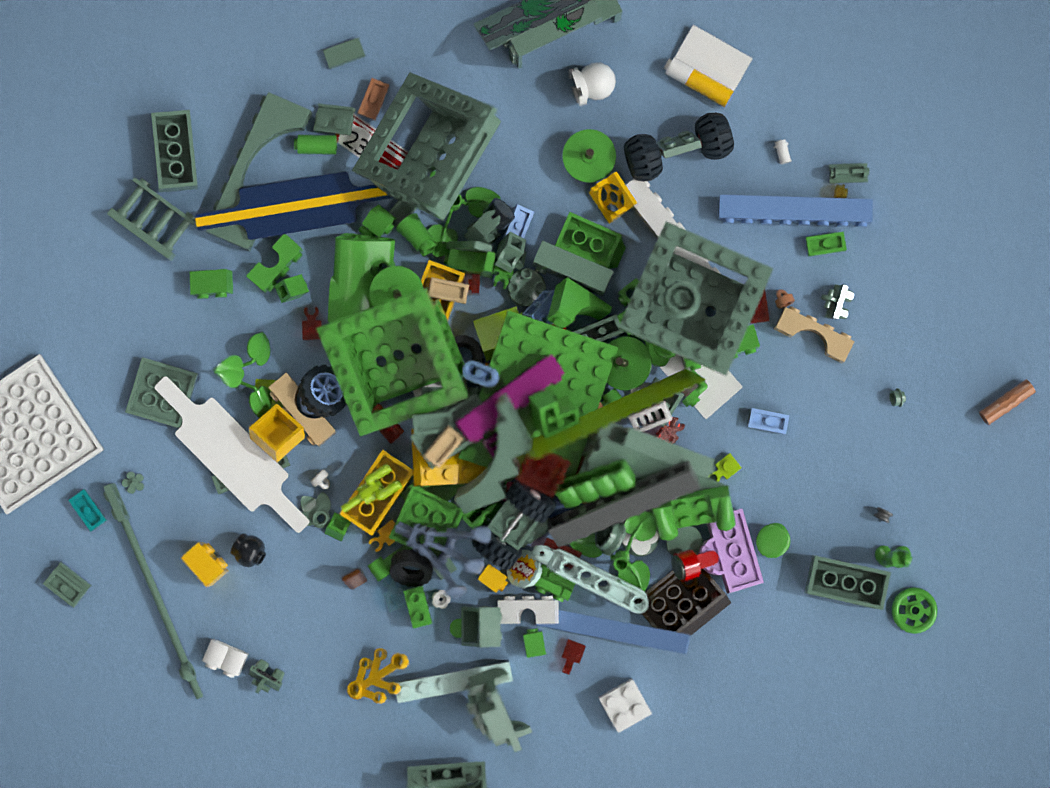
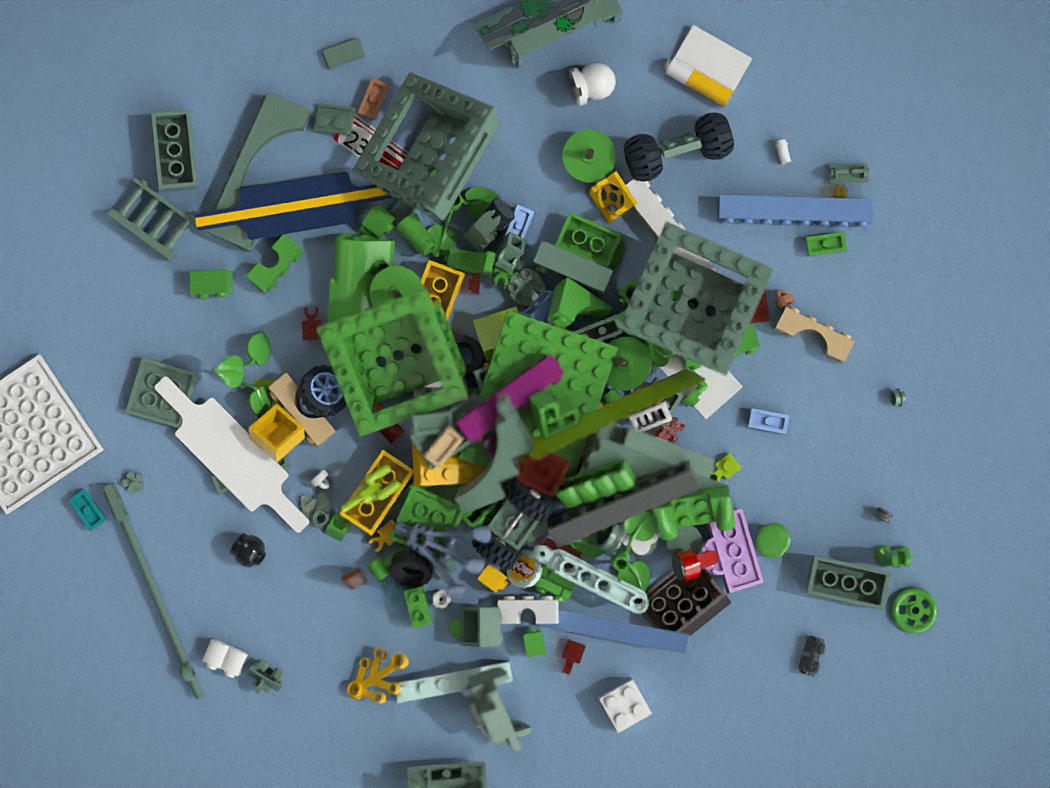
(67, 584): sand green plate -> none
(205, 563): yellow piece -> none
(291, 288): bright green brick -> none
(316, 144): bright green brick -> none
(448, 290): tan tile -> none
(470, 246): sand green tile -> none
(482, 374): light blue plate -> none
(681, 299): sand green hat -> none
(815, 649): none -> clear smoke hinge
(835, 300): sand green hips -> none
(1007, 402): nougat axle -> none

